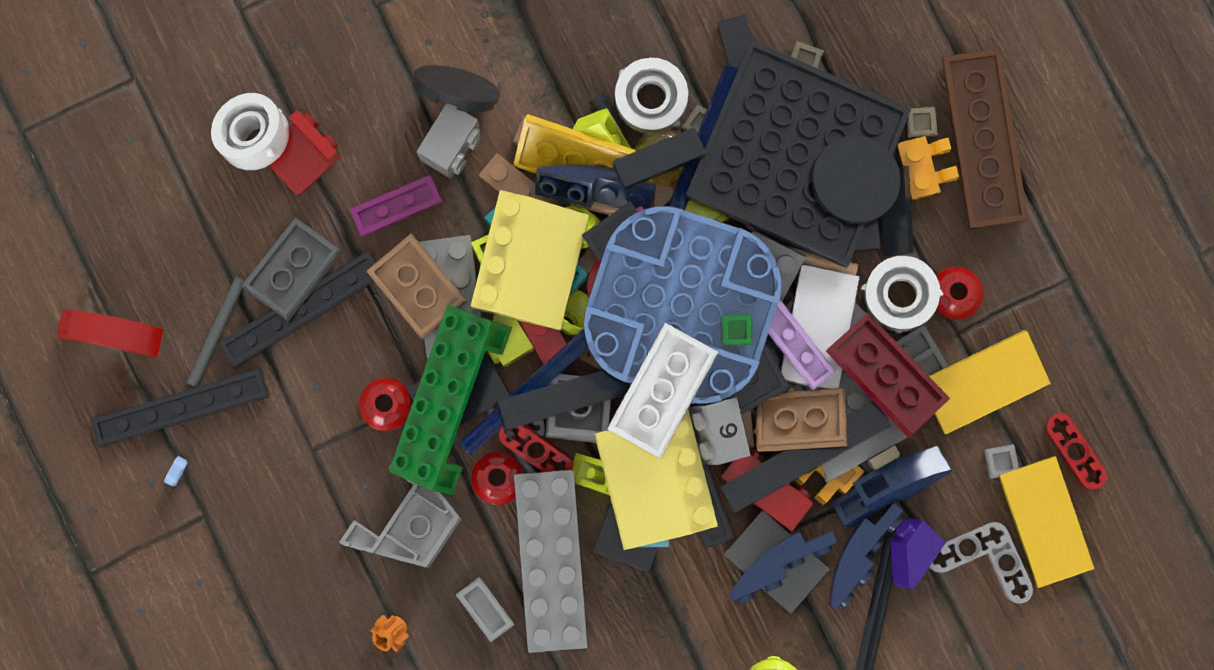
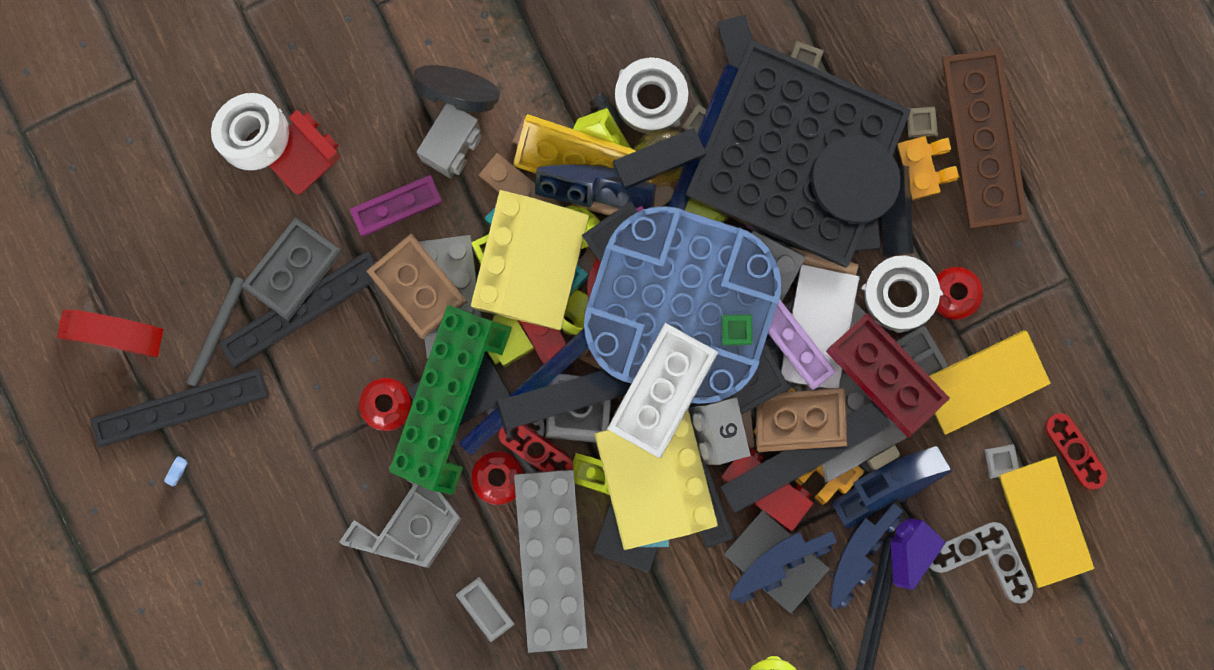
(389, 633): orange gear -> none

